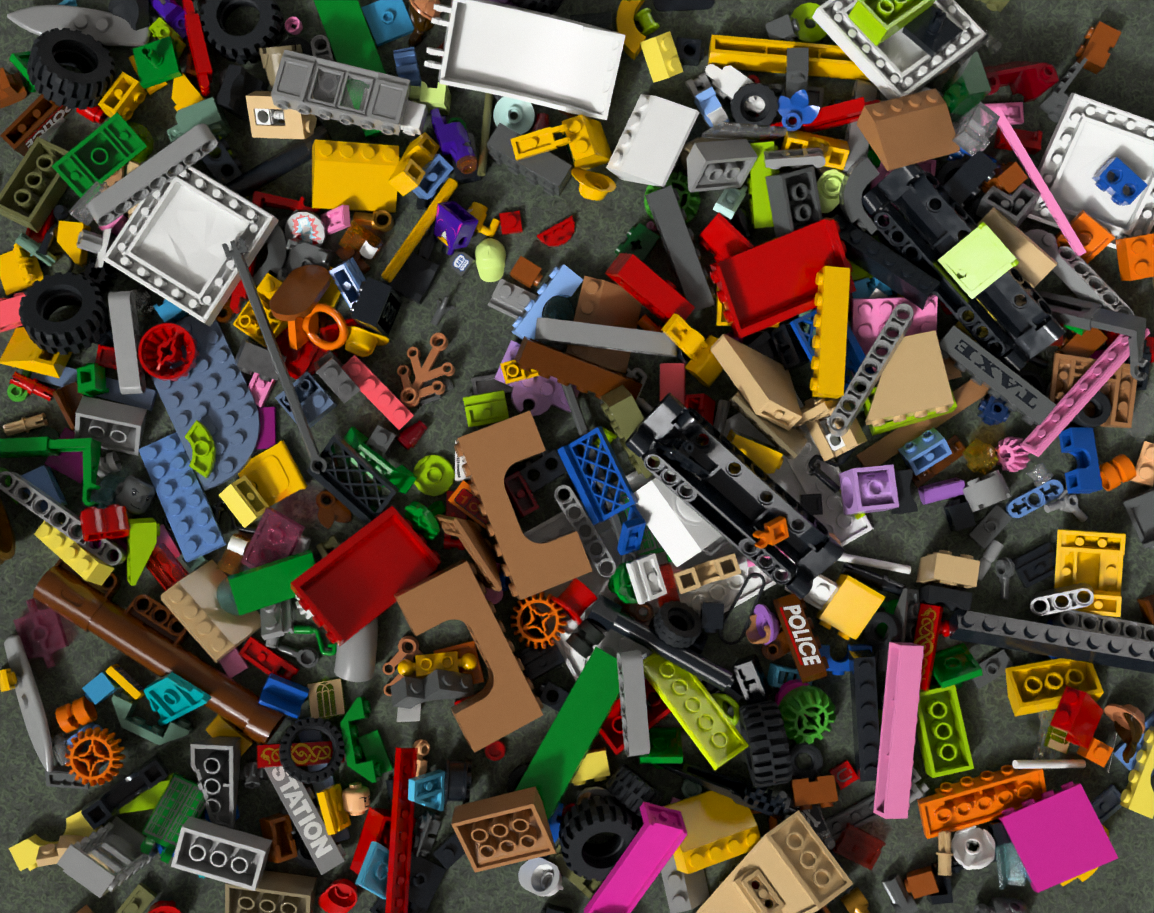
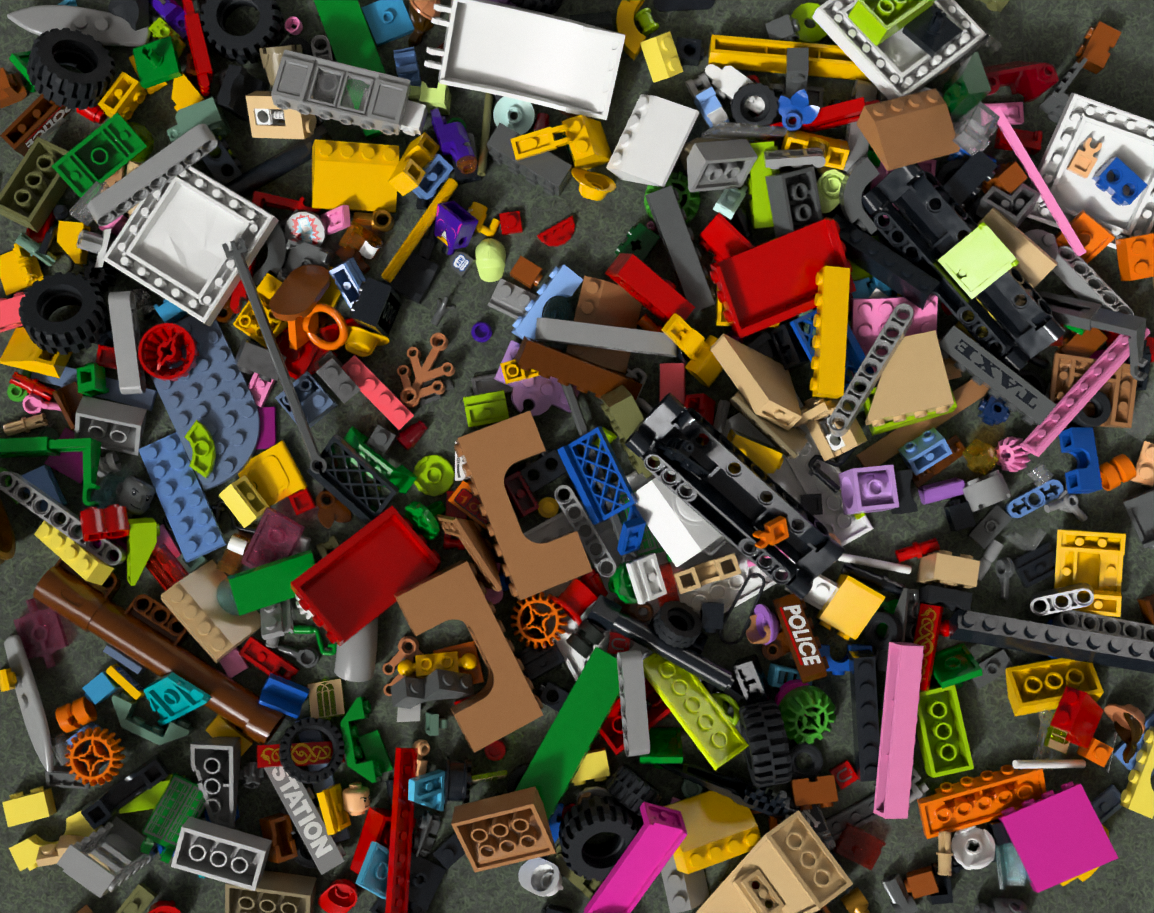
(29, 807): none -> light yellow brick
(35, 404): none -> bright pink plate
(124, 659): none -> sand blue tile
(302, 501): none -> red tile
(433, 723): none -> sand green tile
(481, 332): none -> dark purple plate
(488, 777): none -> clear neon green piece
(548, 507): none -> yellow plate
(594, 583): none -> red cone
(617, 643): none -> red tile
(917, 550): none -> red pin
(1028, 540): none -> clear panel
(1083, 161): none -> light nougat plate

